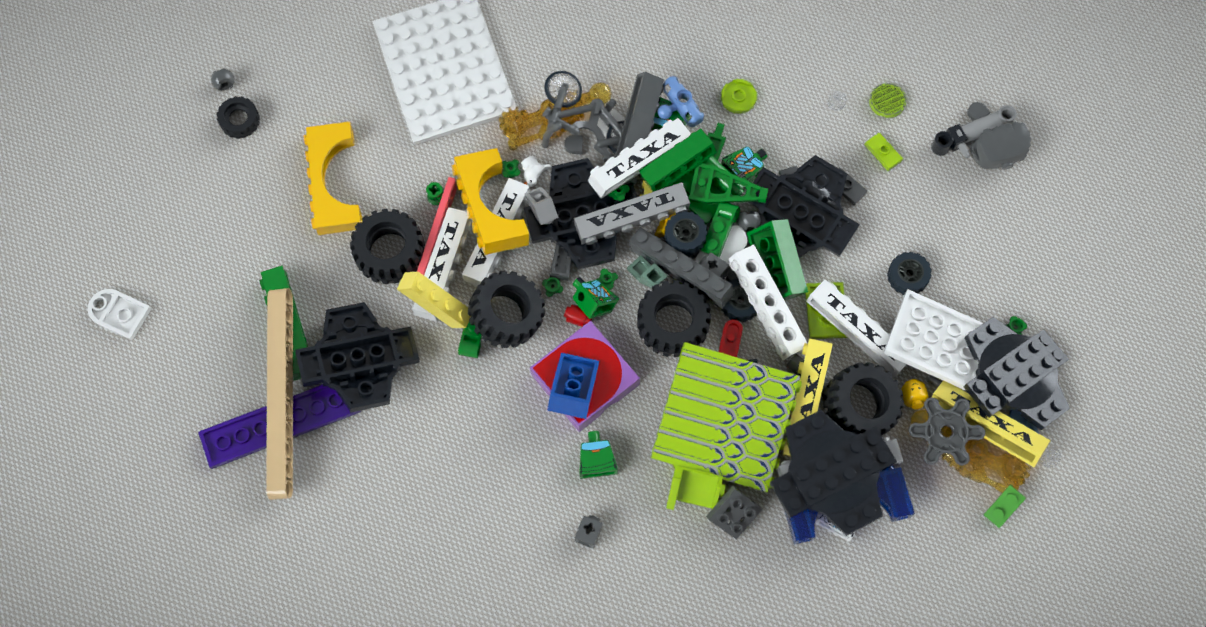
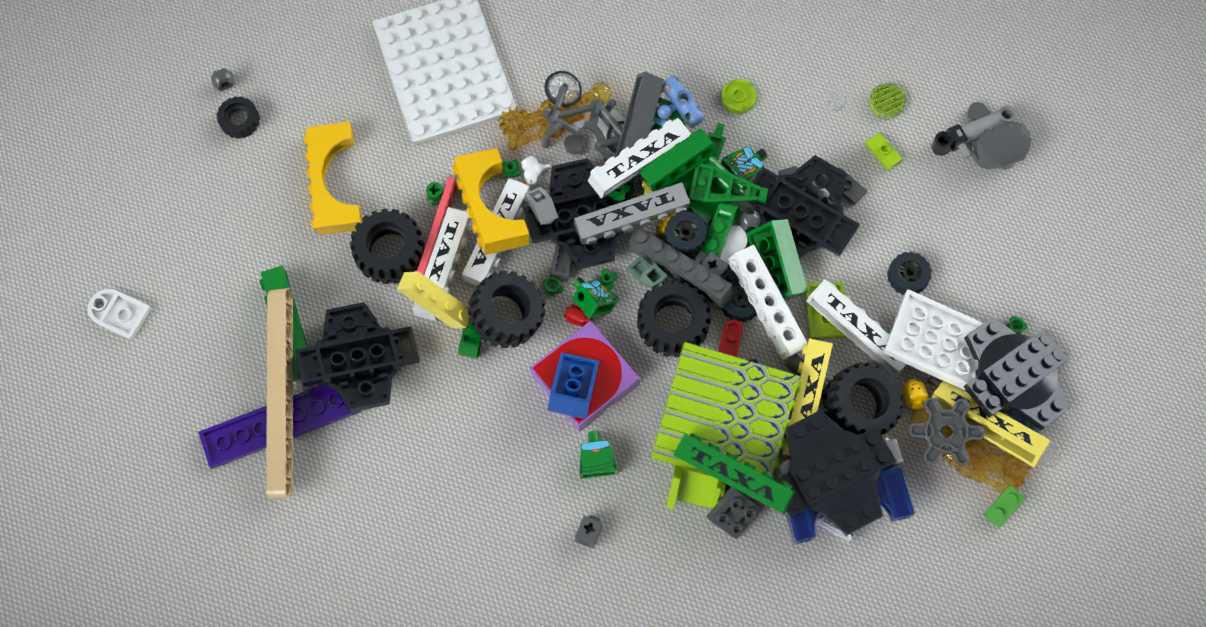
(738, 475): none -> green brick

